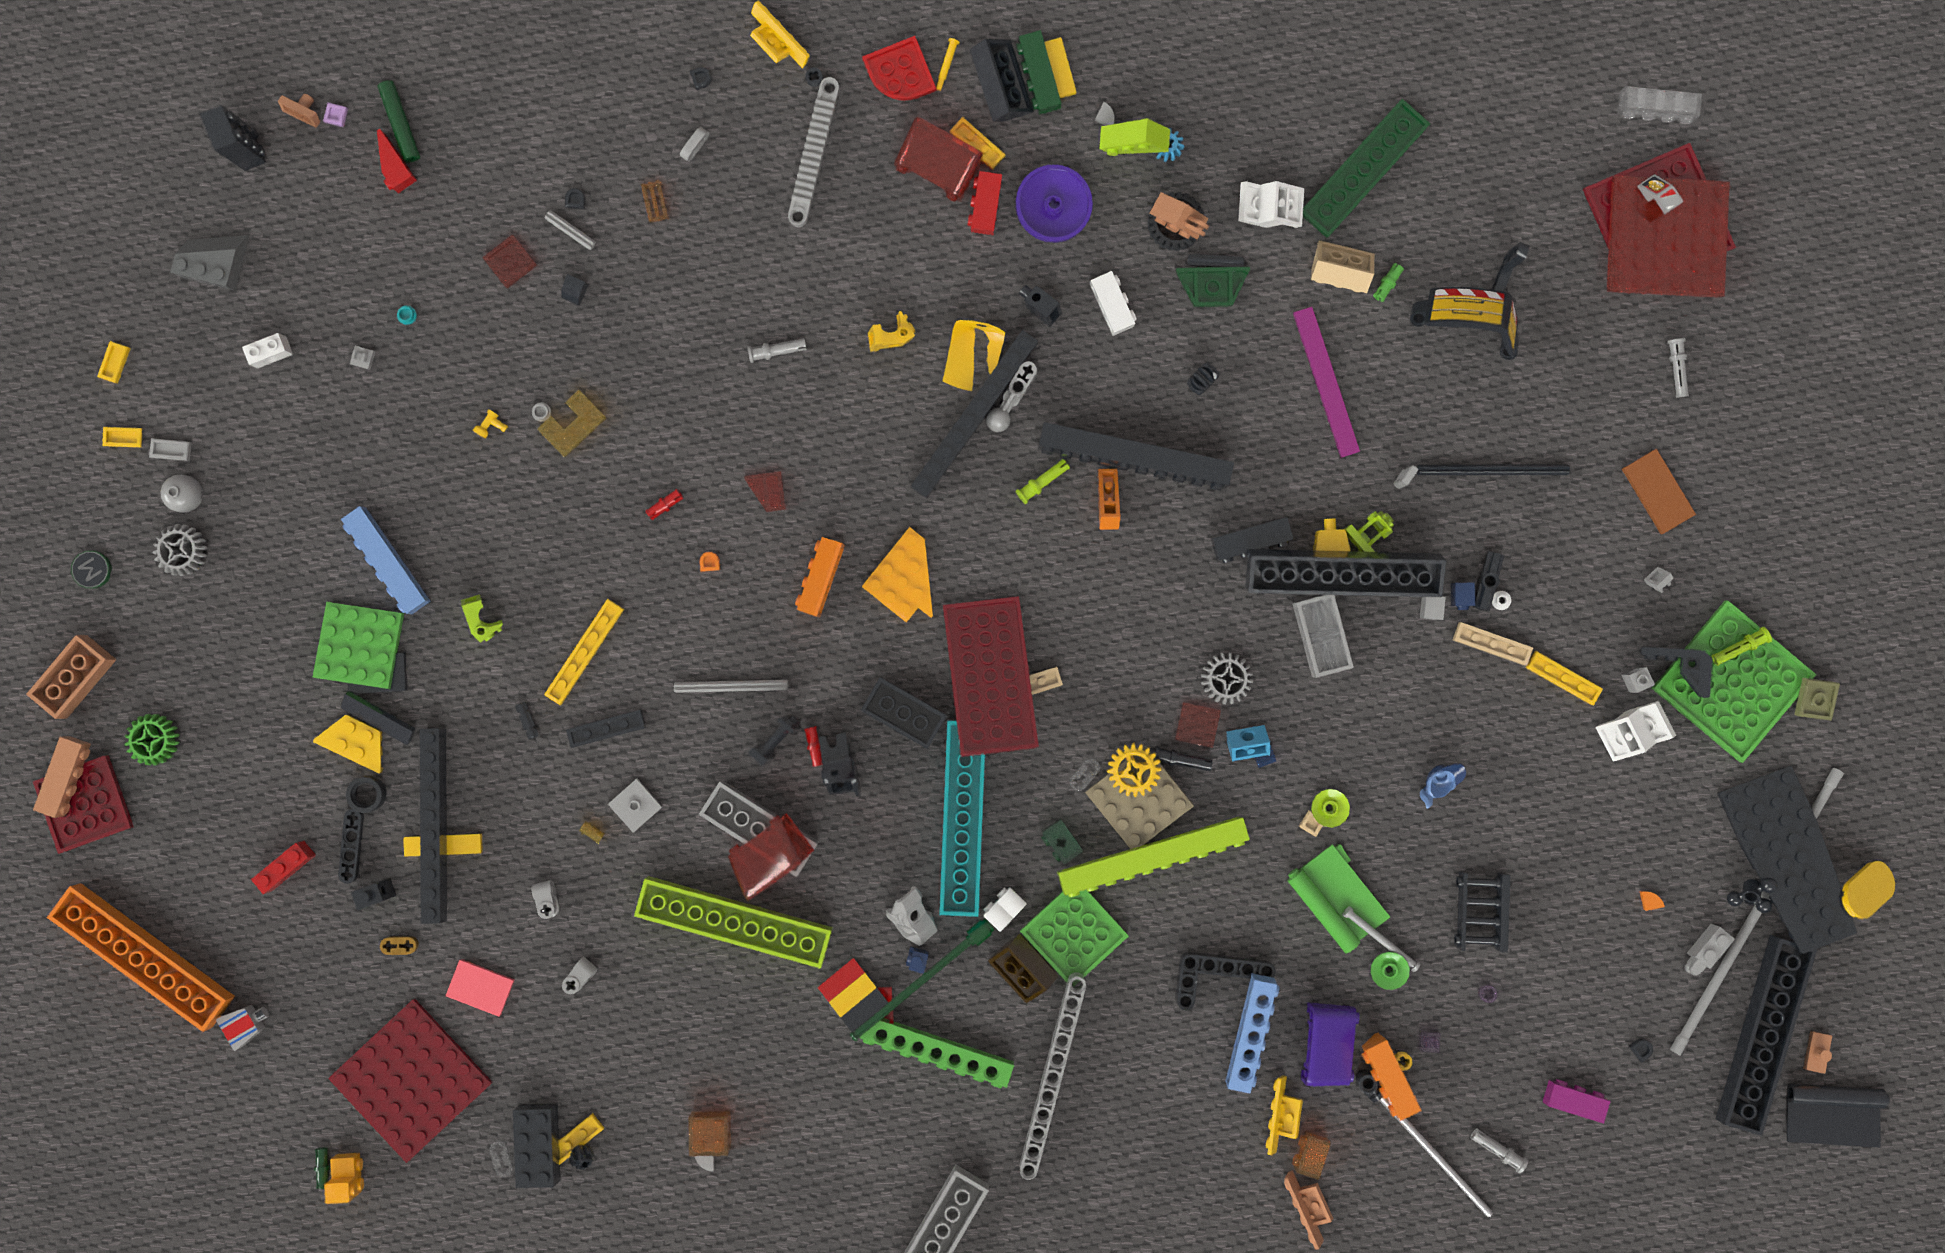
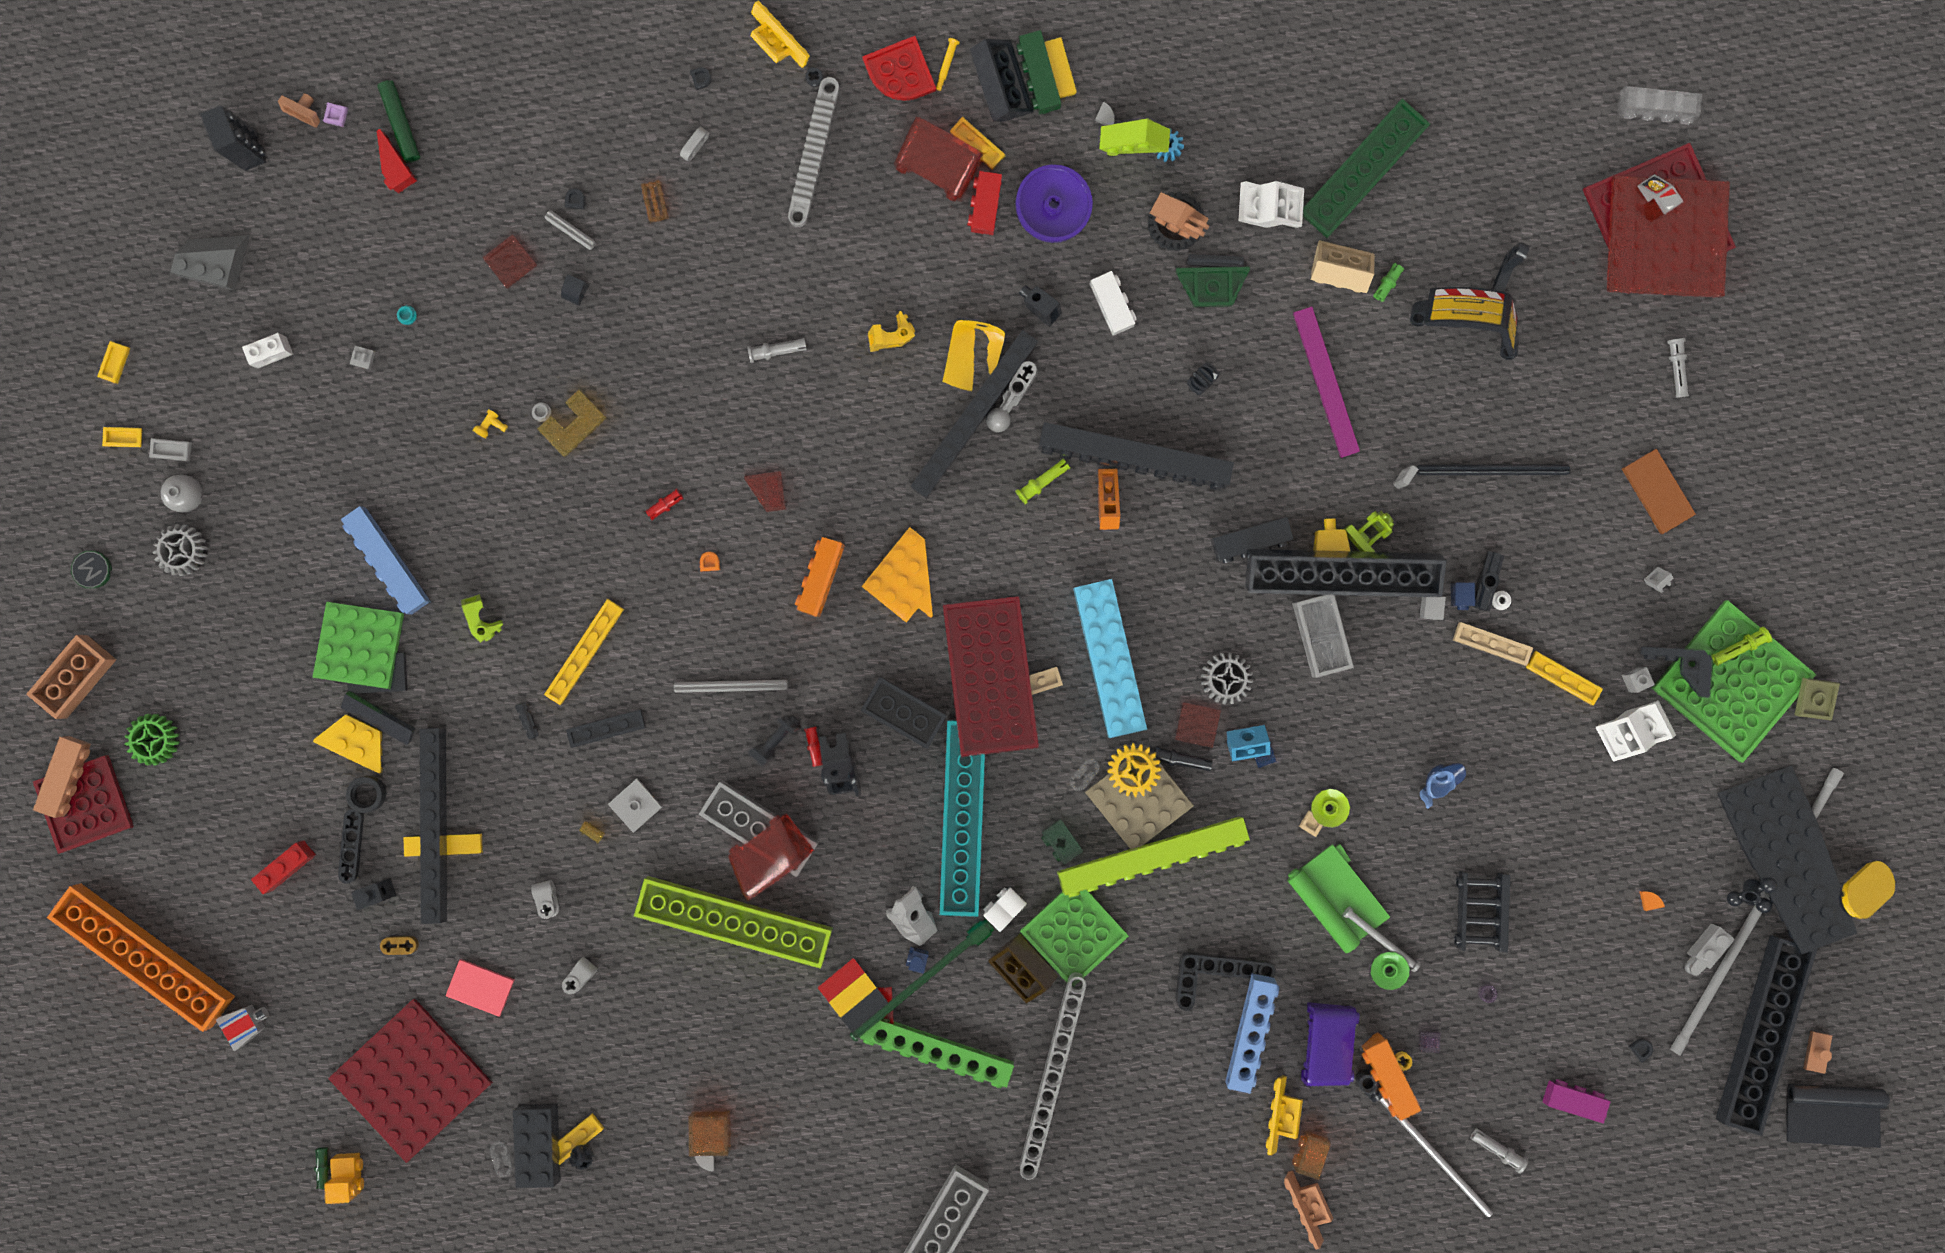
(1110, 658): none -> medium azure brick

